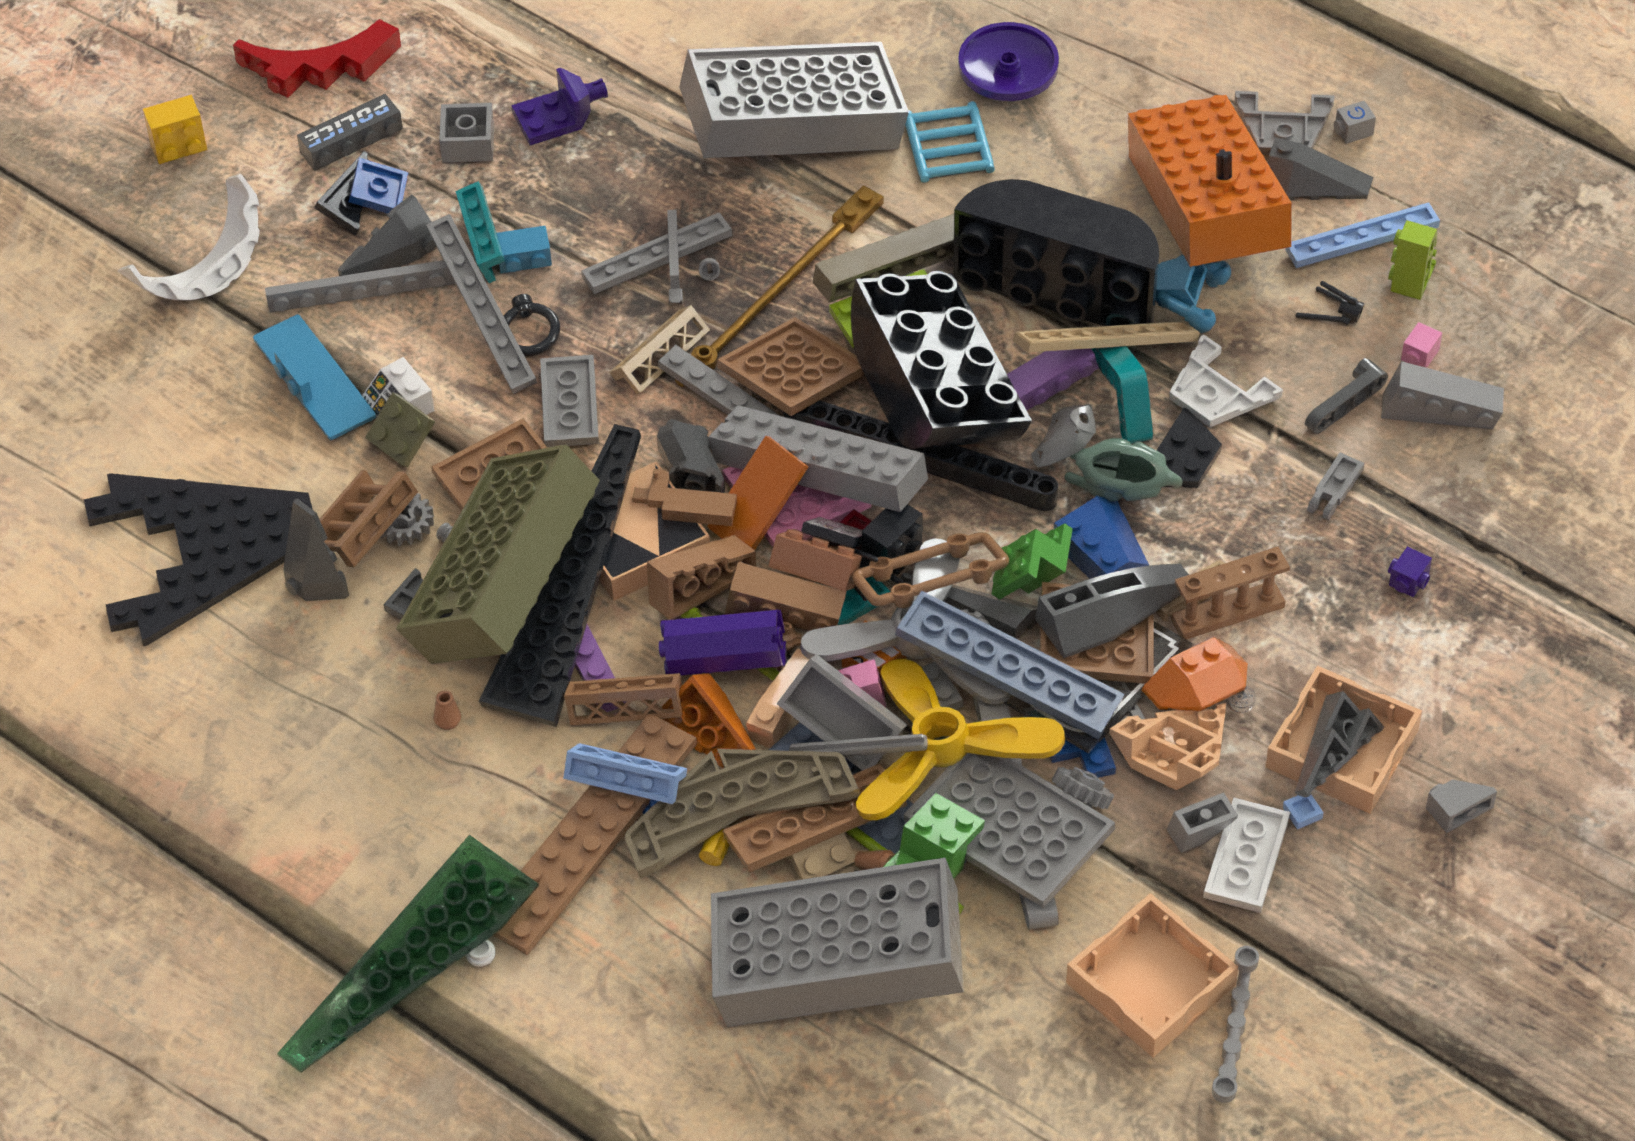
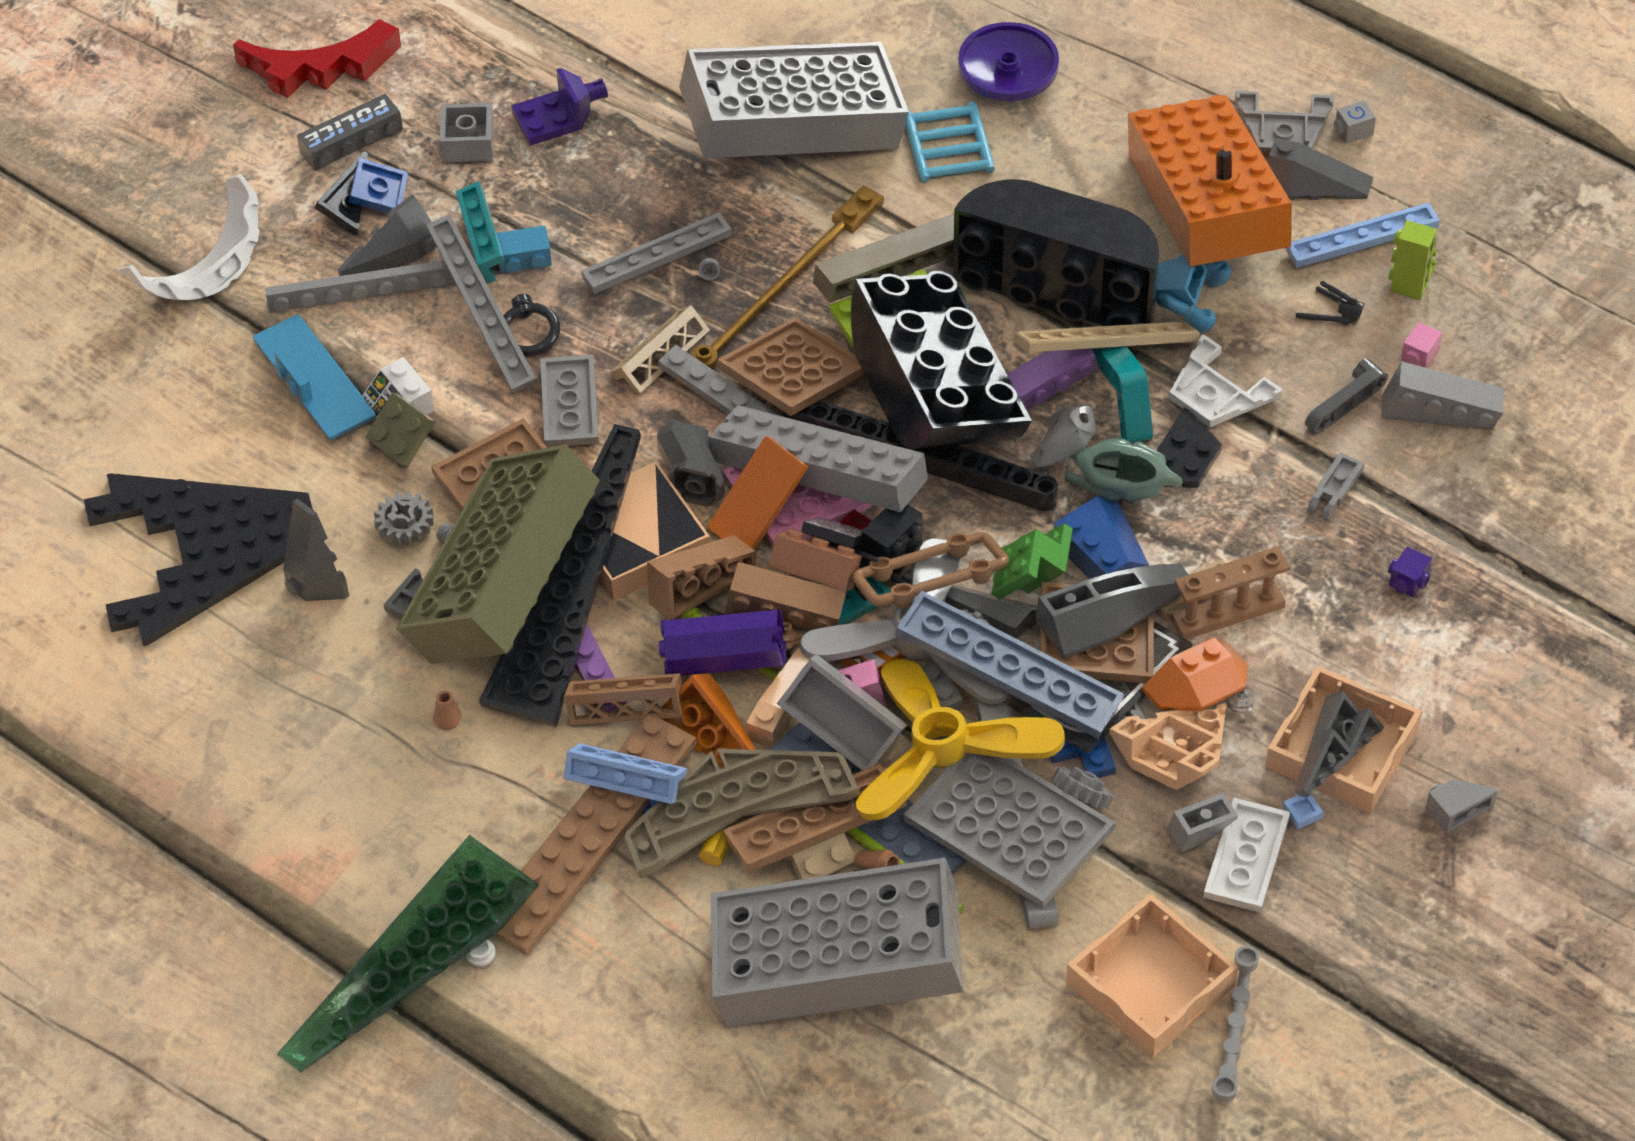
(175, 129): yellow brick -> none
(374, 516): medium nougat fence -> none
(675, 292): light grey piece -> none
(687, 504): medium nougat piece -> none
(867, 746): light grey axle -> none
(938, 832): bright green bracket -> none

